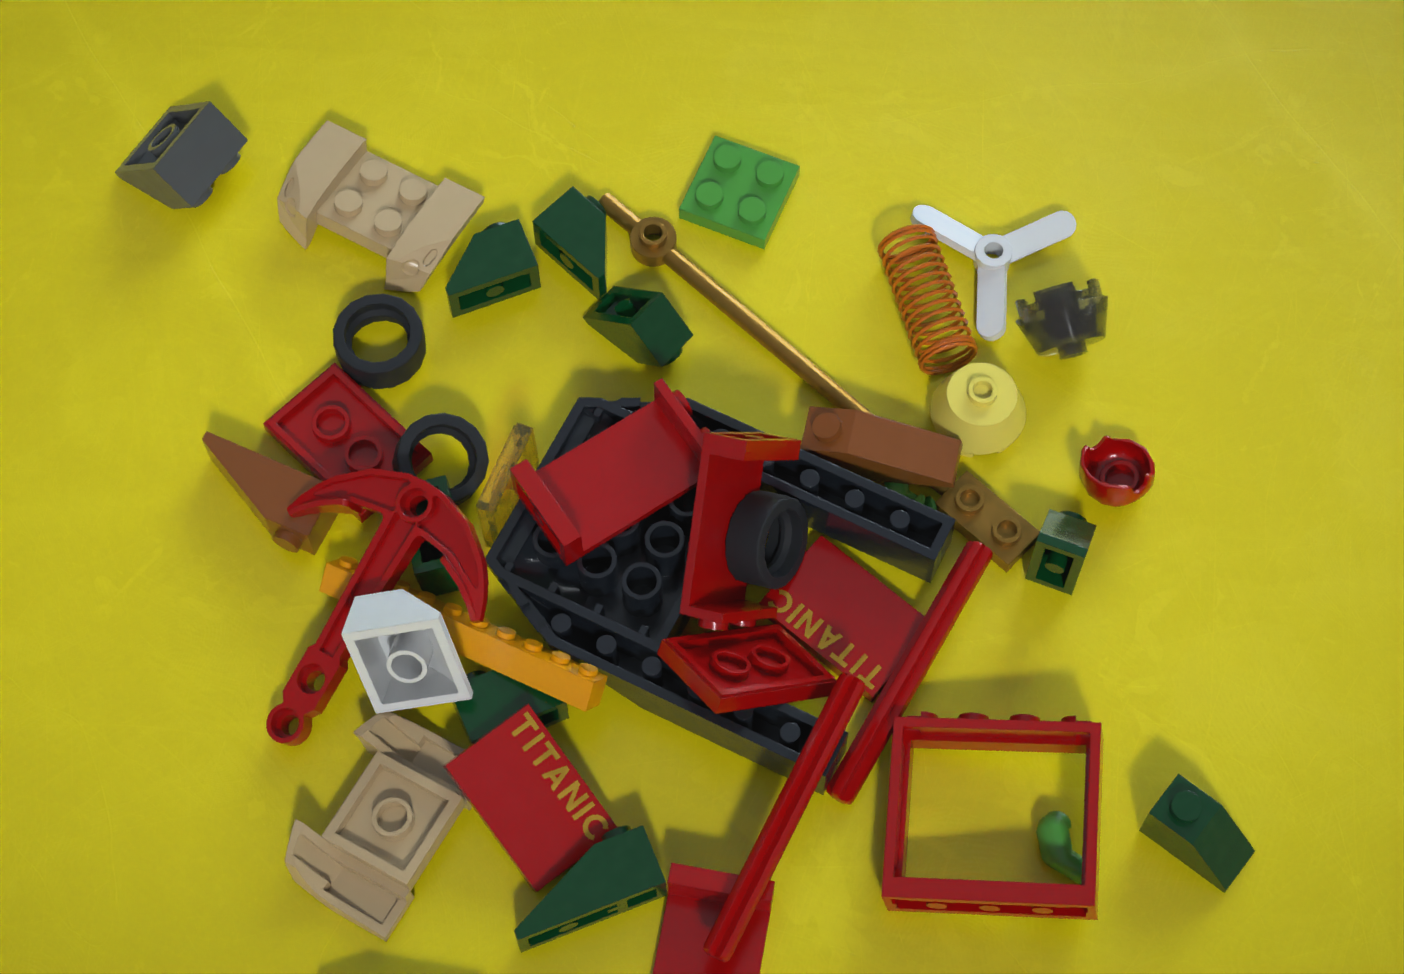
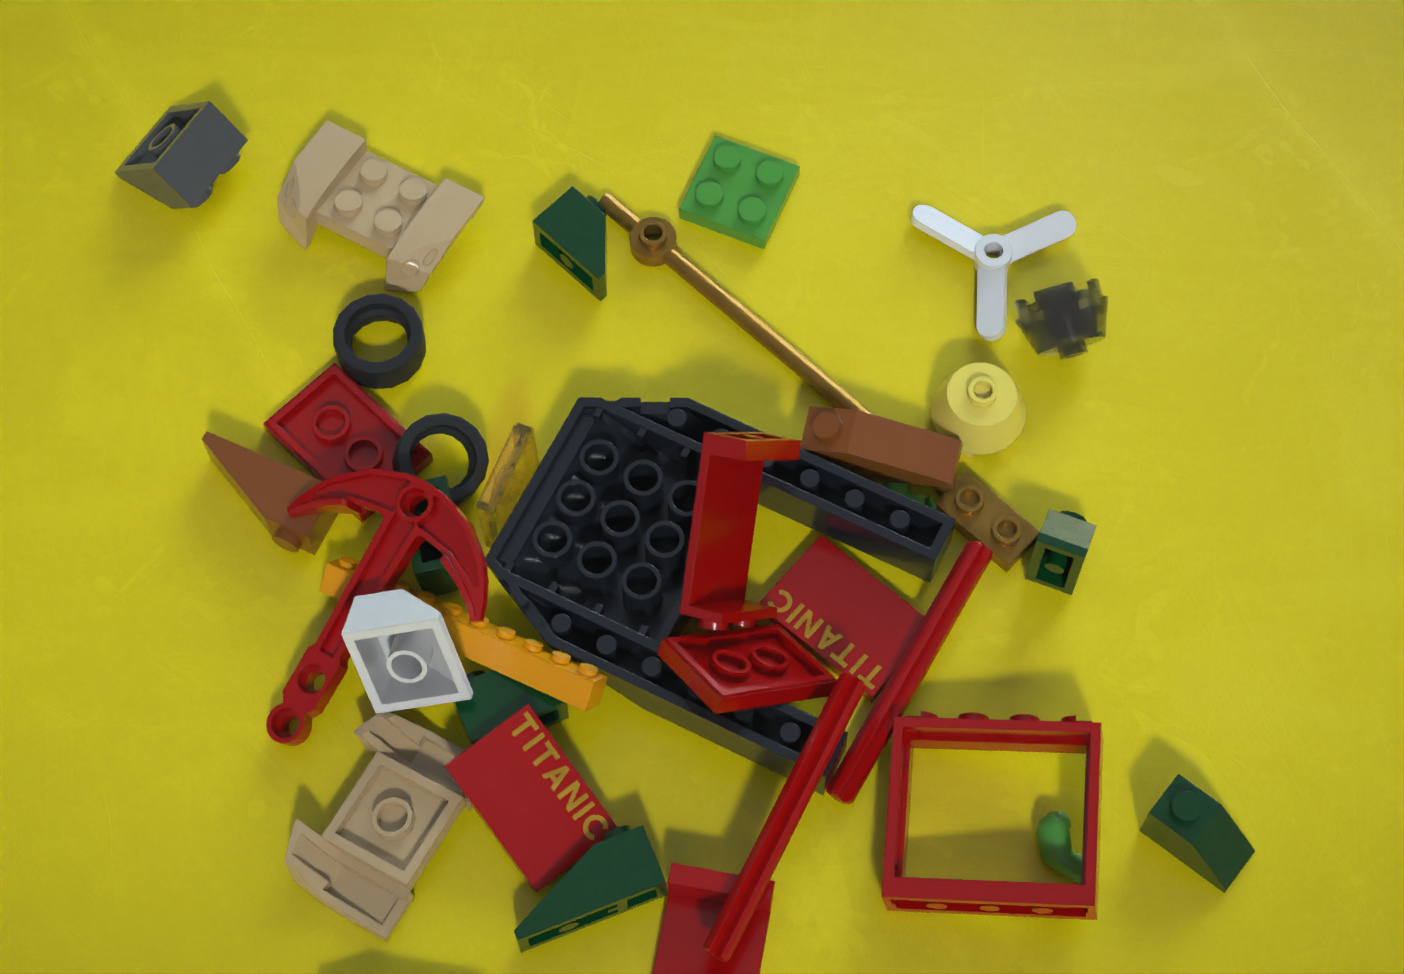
(493, 269): dark green slope -> none
(614, 476): red panel -> none
(640, 325): dark green slope -> none
(747, 536): black tyre -> none
(940, 345): orange piece -> none
(1116, 471): red hair -> none

